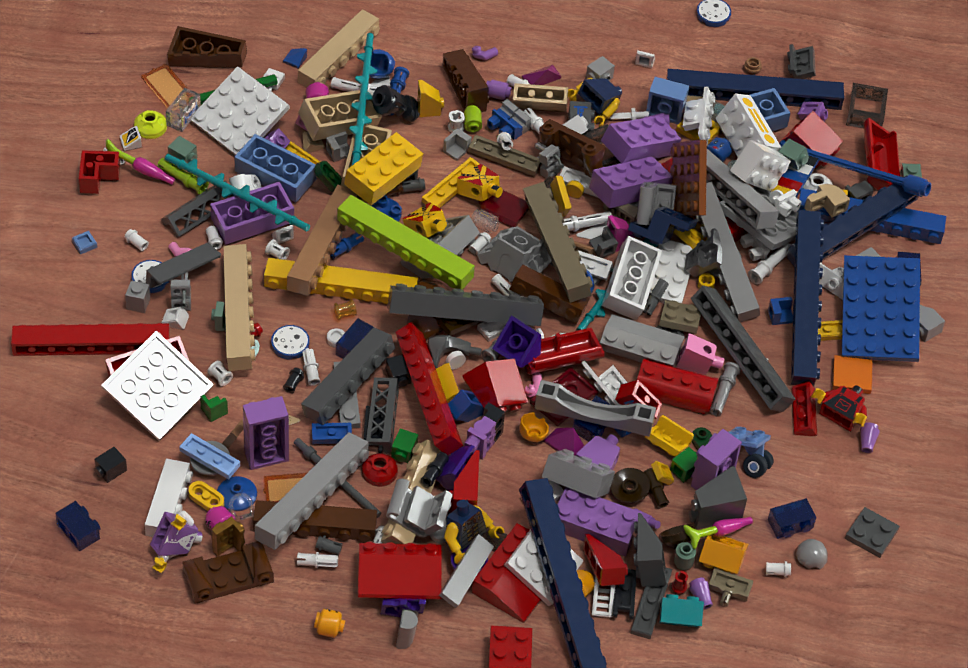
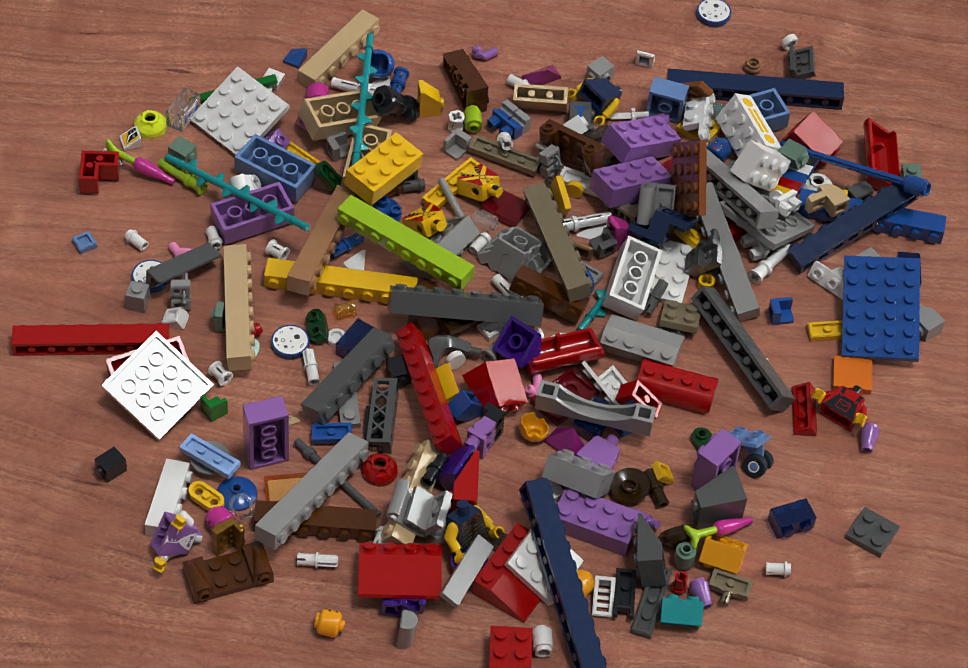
(78, 526): clear blue brick -> none
(164, 83): clear orange piece -> none
(191, 205): dark grey fence -> none
(205, 49): reddish brown wedge -> none
(233, 435): medium nougat tile -> none
(283, 234): white slope -> none
(295, 377): black pin -> none
(310, 145): tan slope -> none
(317, 322): none -> dark green plate
(328, 545): dark grey pin -> none
(356, 261): none -> white sticker
(404, 445): green brick -> none
(449, 195): none -> light grey bar
(498, 89): medium lavender brick -> none
(536, 121): white pin -> none
(542, 641): none -> white brick
(596, 266): white panel -> none
(604, 562): red slope -> none
(670, 436): yellow bracket -> none
(683, 464): green brick -> none
(698, 89): none -> dark orange plate
(698, 355): bright pink torso -> none
(726, 382): light grey pin -> none
(790, 39): none -> white tile
(806, 298): dark blue brick -> none
(812, 554): light grey hair -> none
(817, 107): medium lavender bracket -> none
(857, 117): clear smoke window -> none

